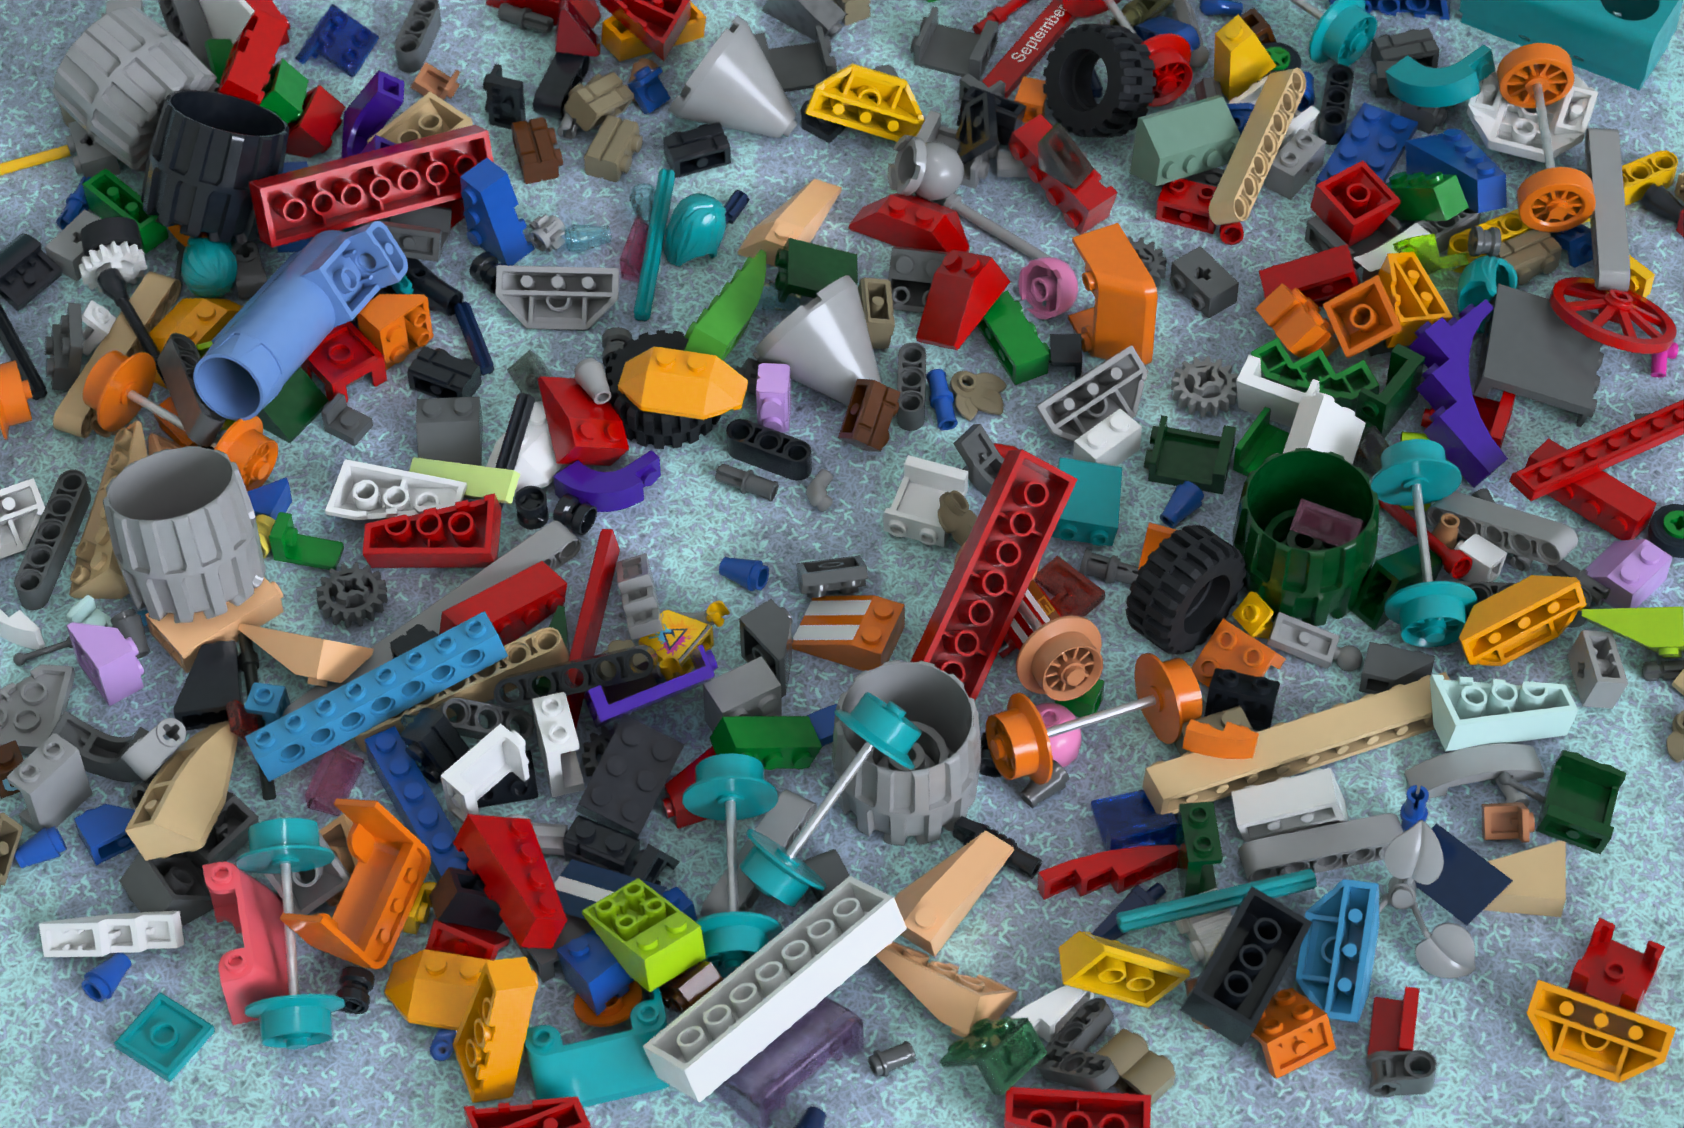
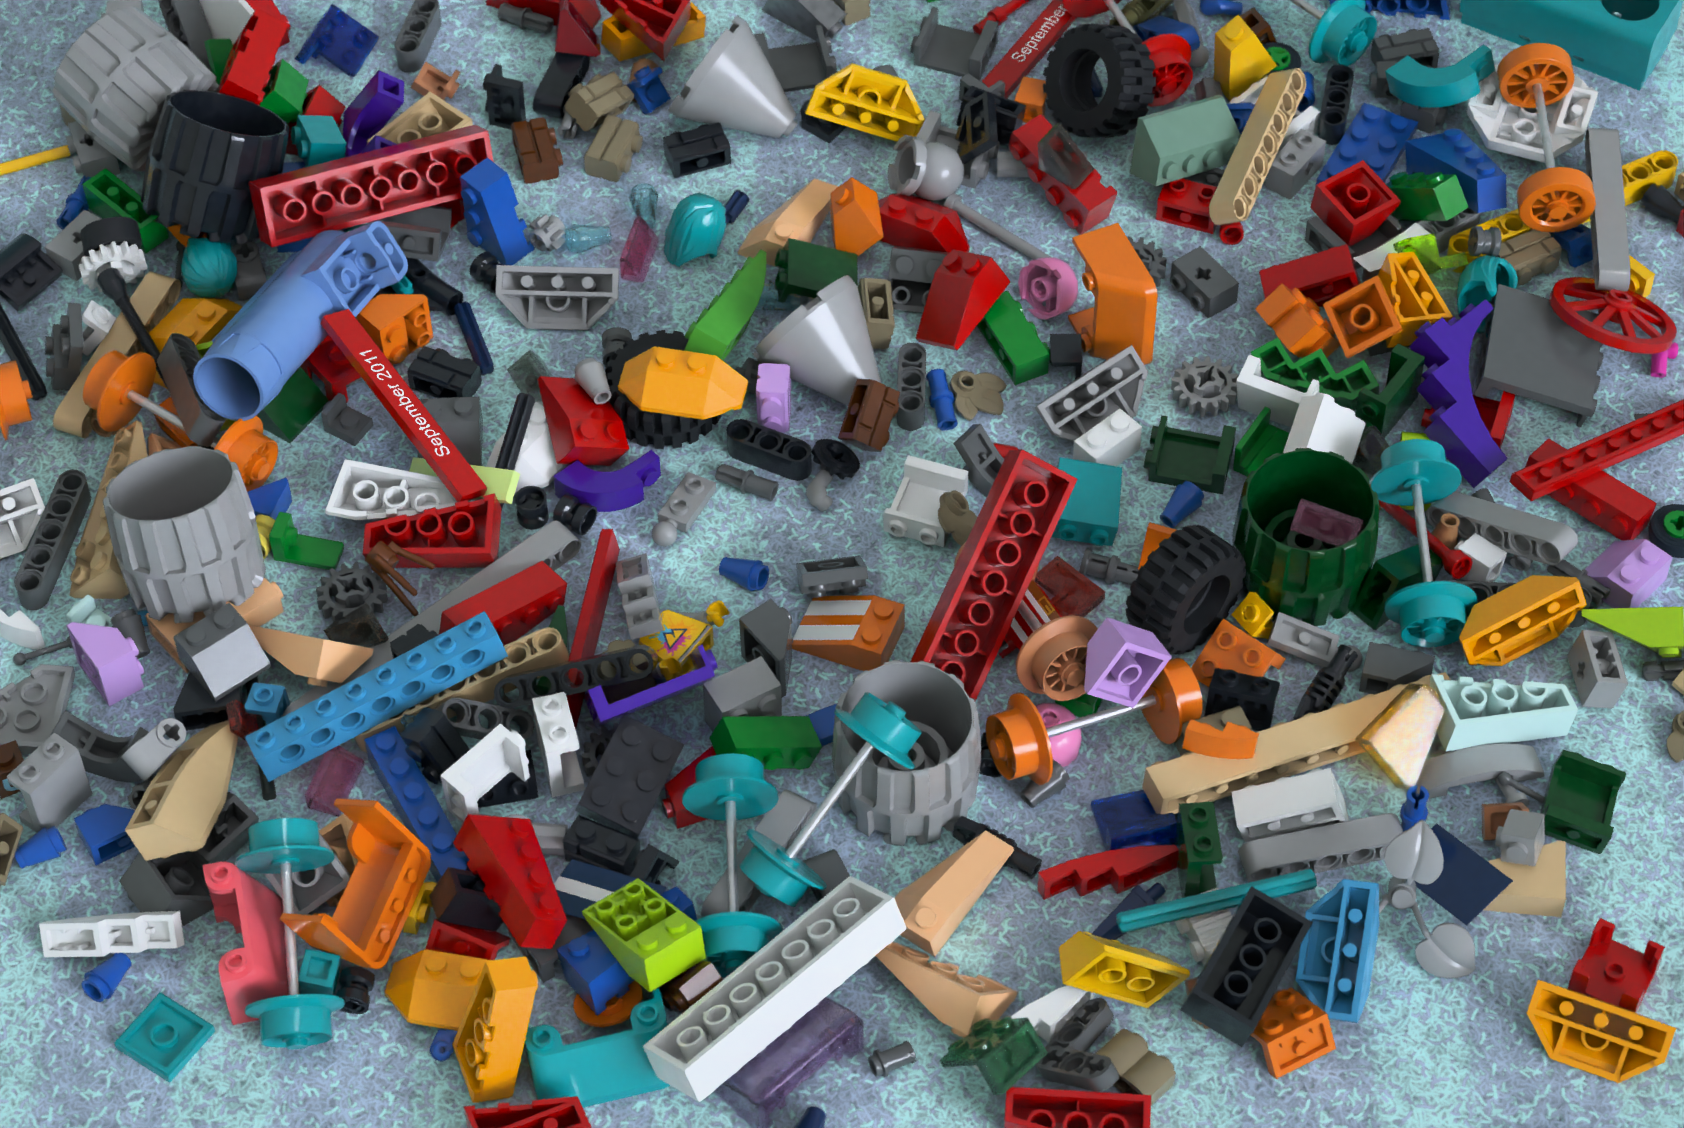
(221, 652): none -> slope
(318, 139): none -> teal slope
(319, 973): none -> teal brick
(358, 629): none -> clear smoke slope
(383, 562): none -> reddish brown plant
(403, 406): none -> red tile
(654, 245): teal axle -> none
(682, 508): none -> light grey plate
(827, 453): none -> black gear
(855, 217): none -> orange slope
(1122, 662): none -> lavender slope
(1327, 683): none -> black hinge
(1394, 1023): red panel -> none
(1398, 1073): dark grey piece -> none
(1403, 734): none -> clear yellow slope
(1521, 837): none -> light grey brick

